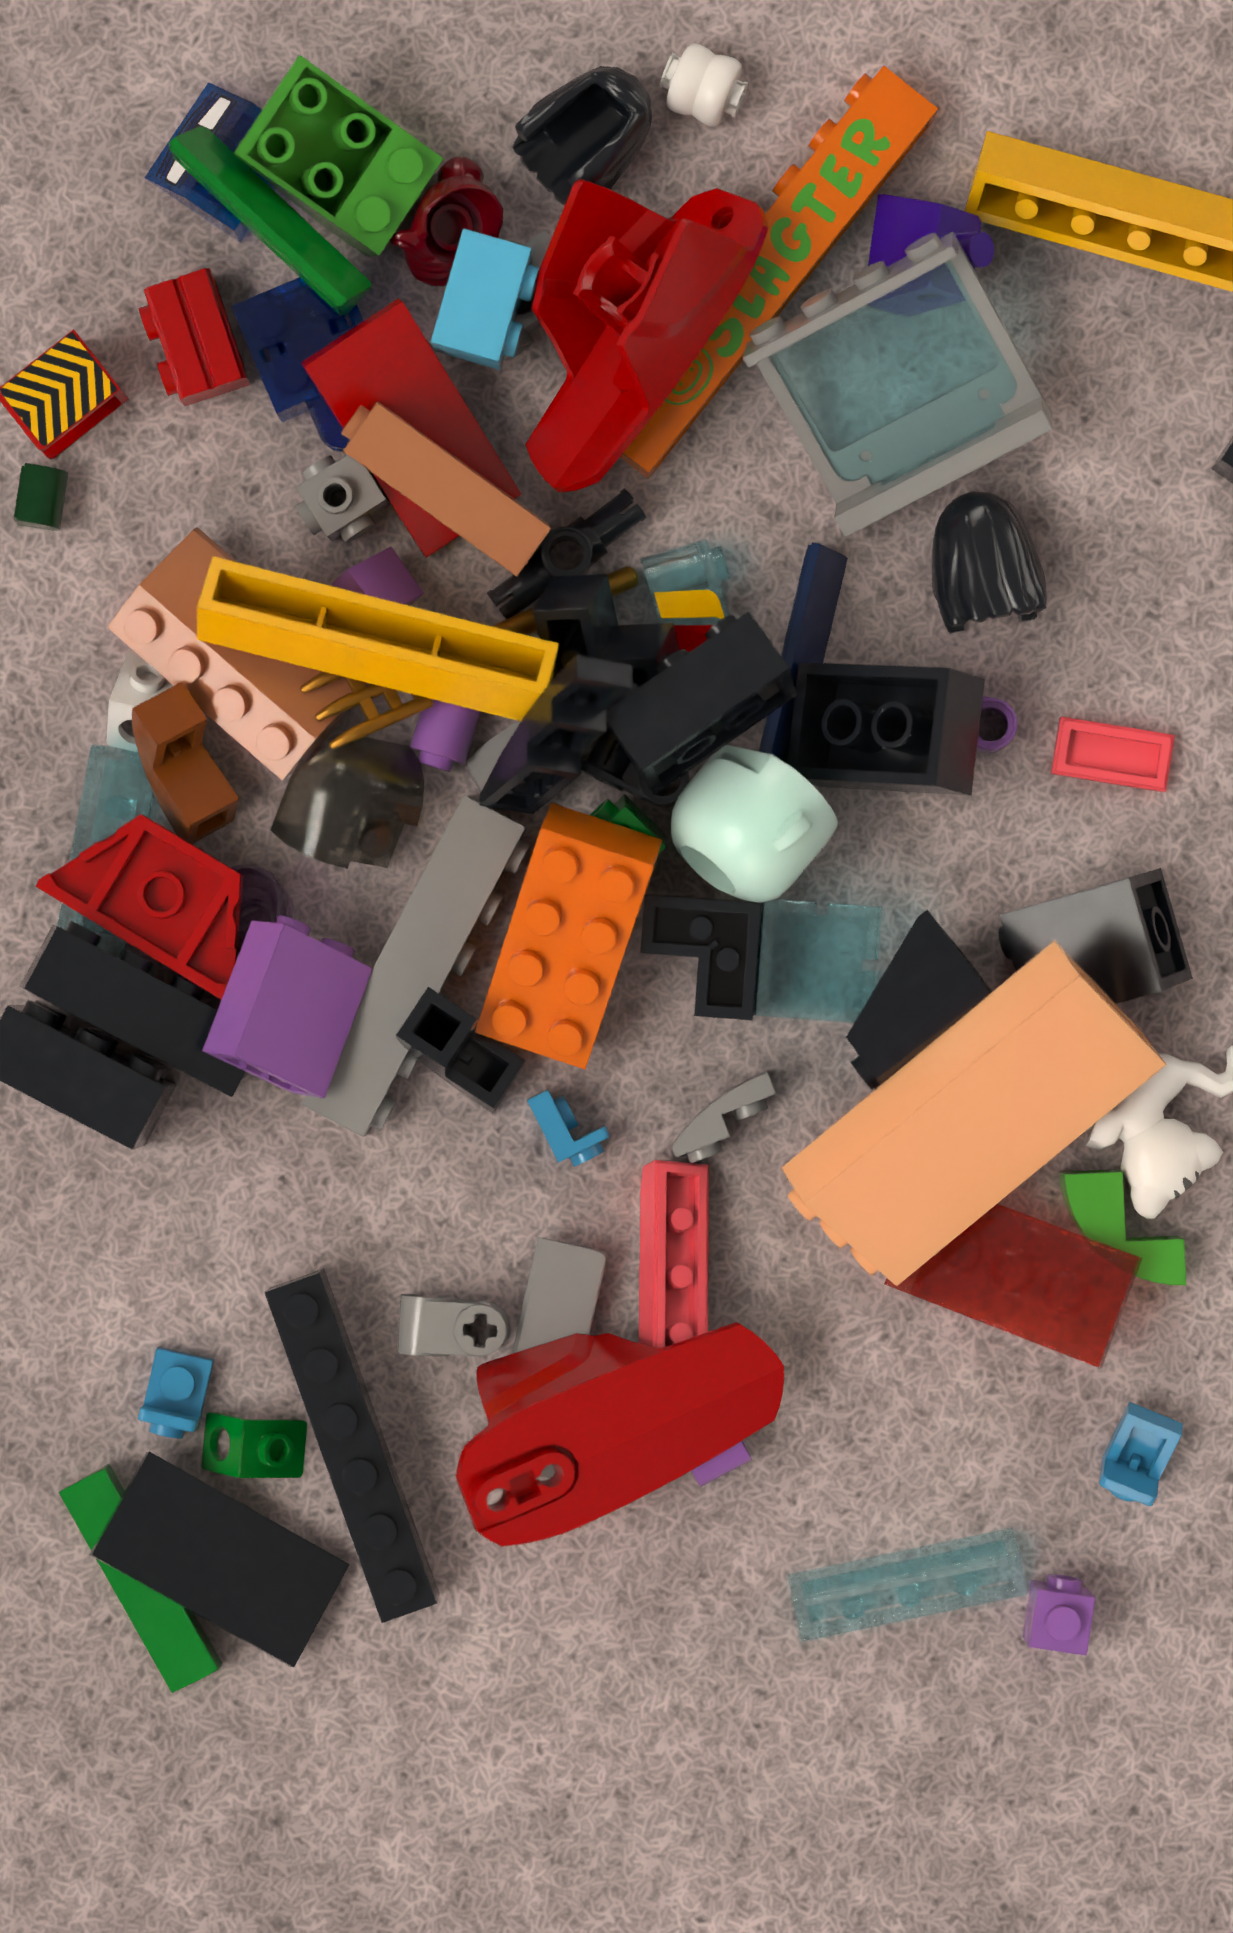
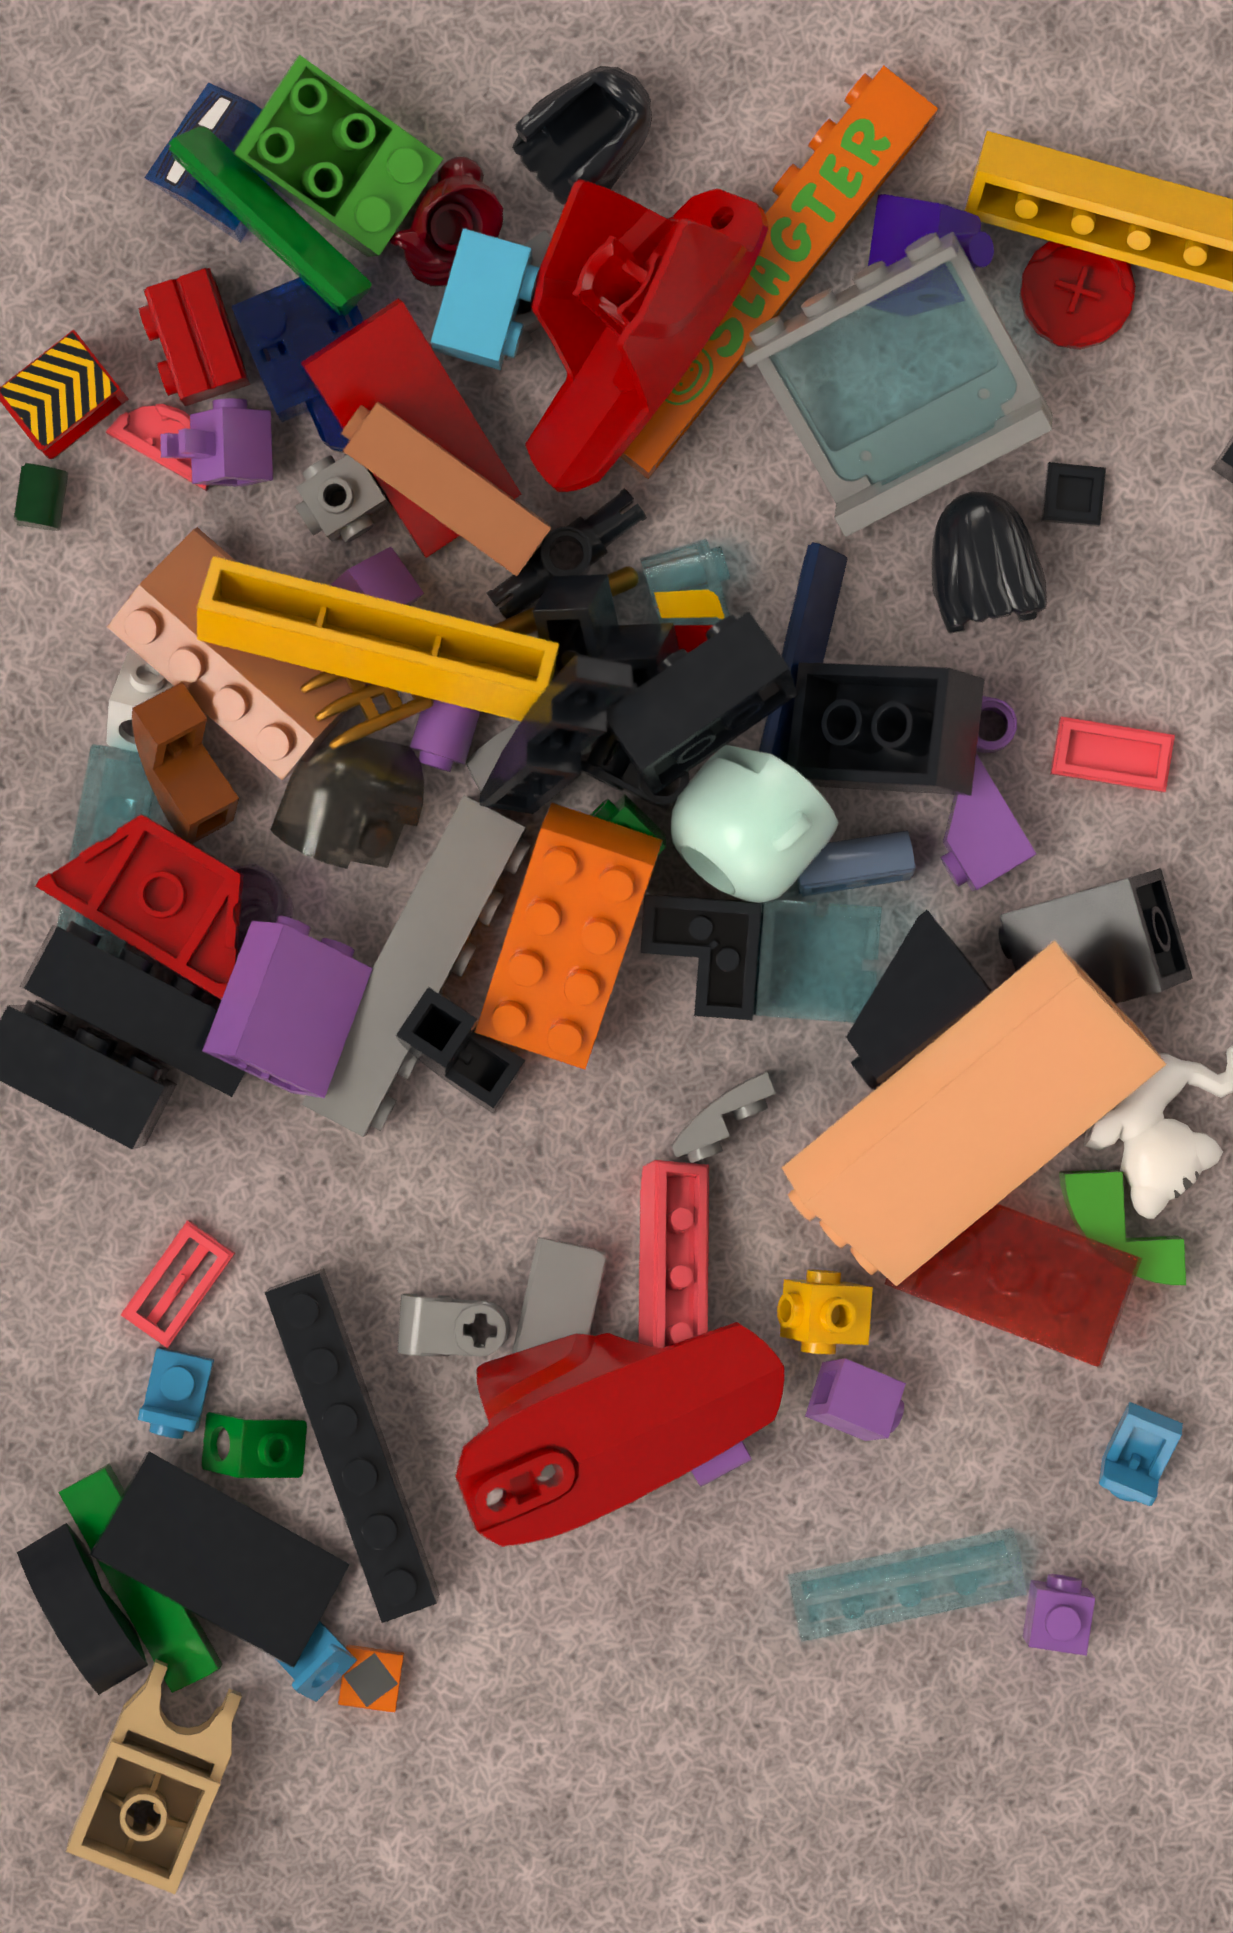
(80, 1610): none -> black brick
(142, 432): none -> coral tile
(159, 1764): none -> tan brick
(206, 1244): none -> coral tile
(225, 444): none -> medium lavender brick
(320, 1664): none -> dark azure bracket
(372, 1679): none -> tile
(556, 1121): dark azure bracket -> none
(703, 85): white piece -> none
(824, 1312): none -> yellow brick
(856, 1400): none -> medium lavender brick
(859, 864): none -> sand blue brick
(982, 835): none -> medium lavender slope
(1073, 494): none -> black tile
(1076, 295): none -> red tile

